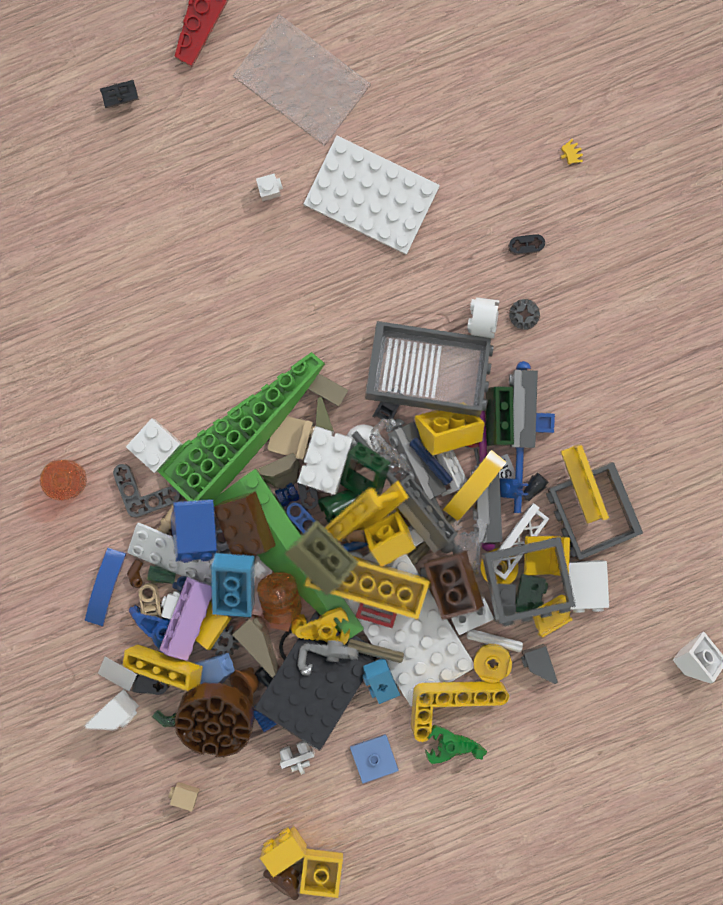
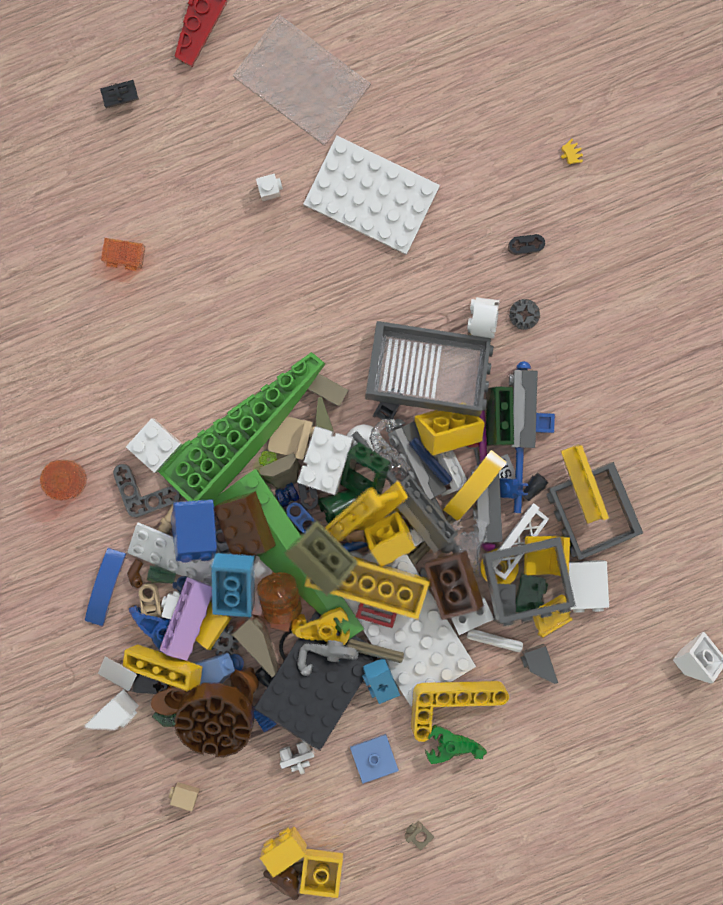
(123, 253): none -> clear orange brick
(168, 700): none -> dark orange piece
(238, 661): none -> blue plate
(267, 454): none -> clear neon green plate
(413, 830): none -> dark tan bracket
(501, 656): yellow plate -> none

